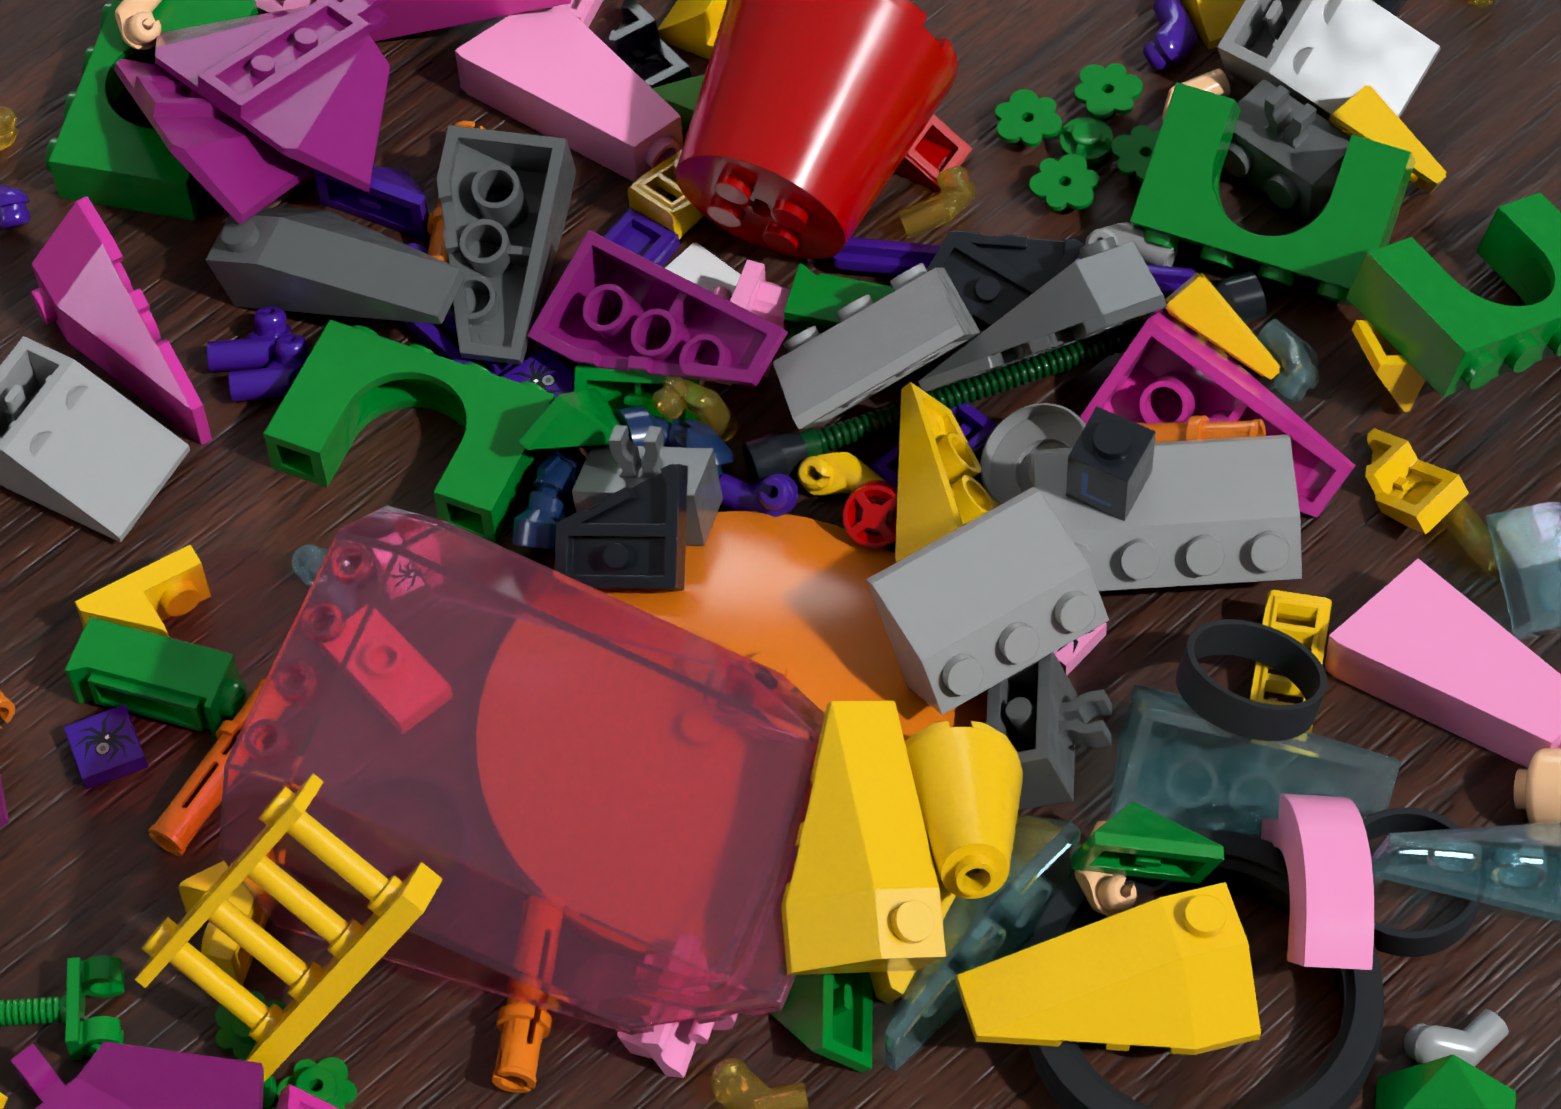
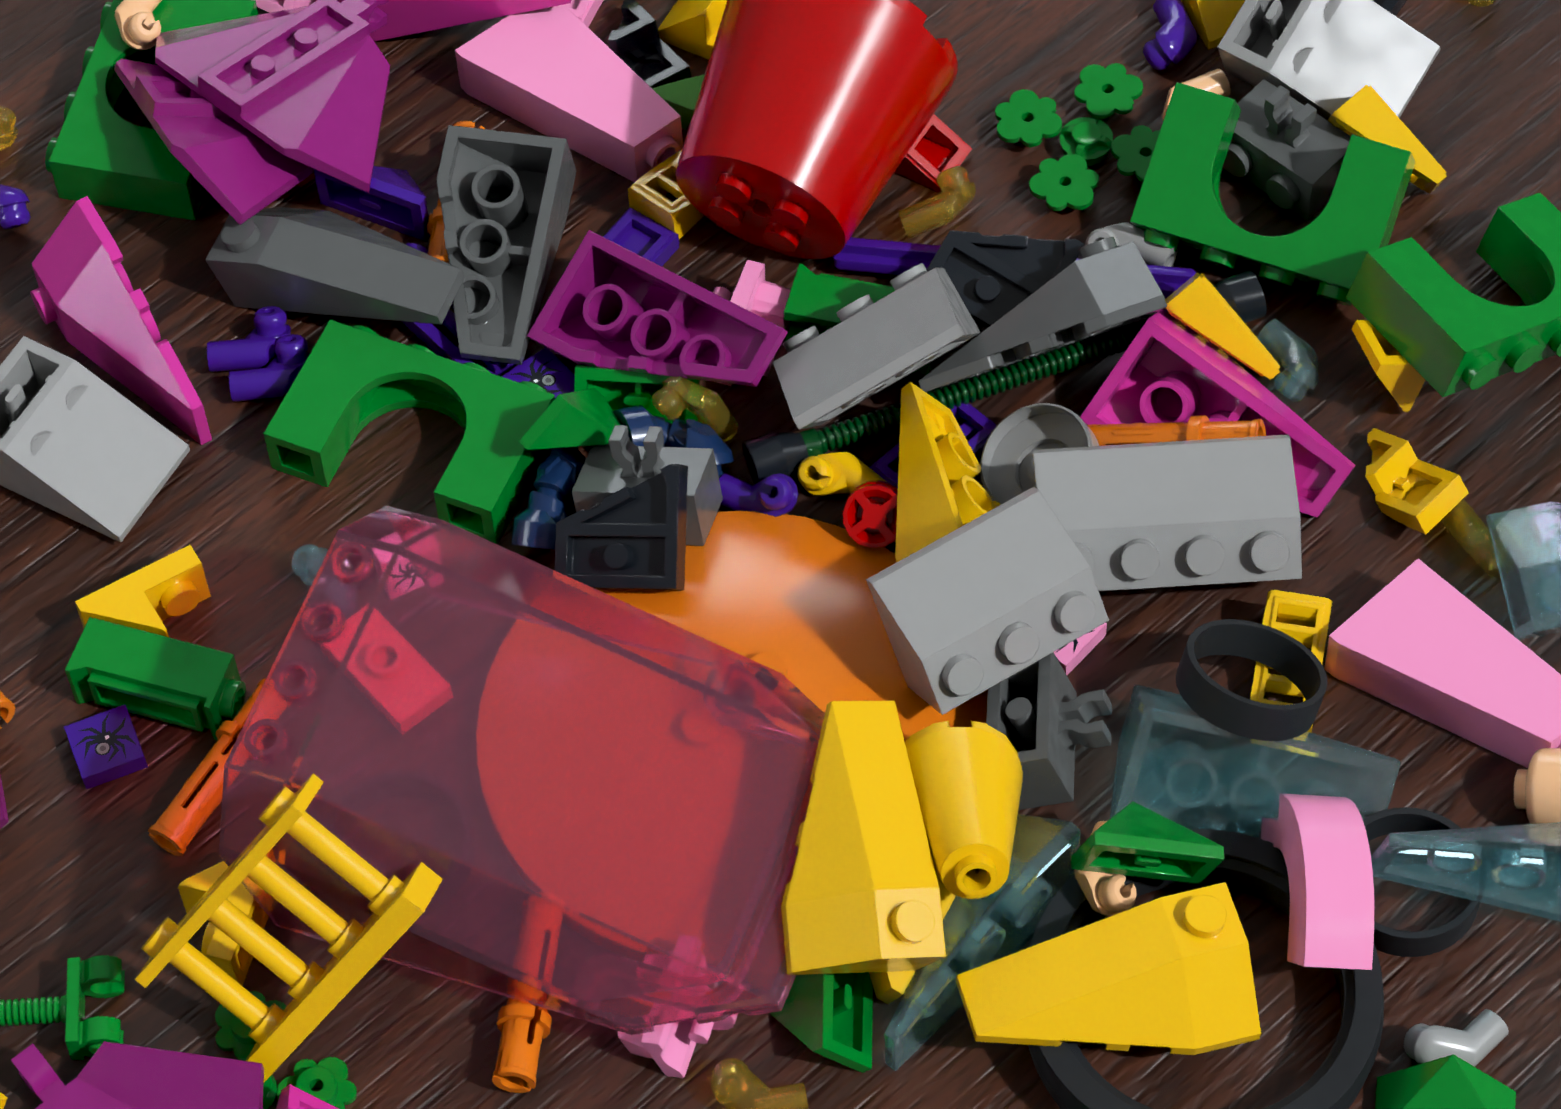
(704, 269): white sticker -> none
(1110, 463): black brick -> none

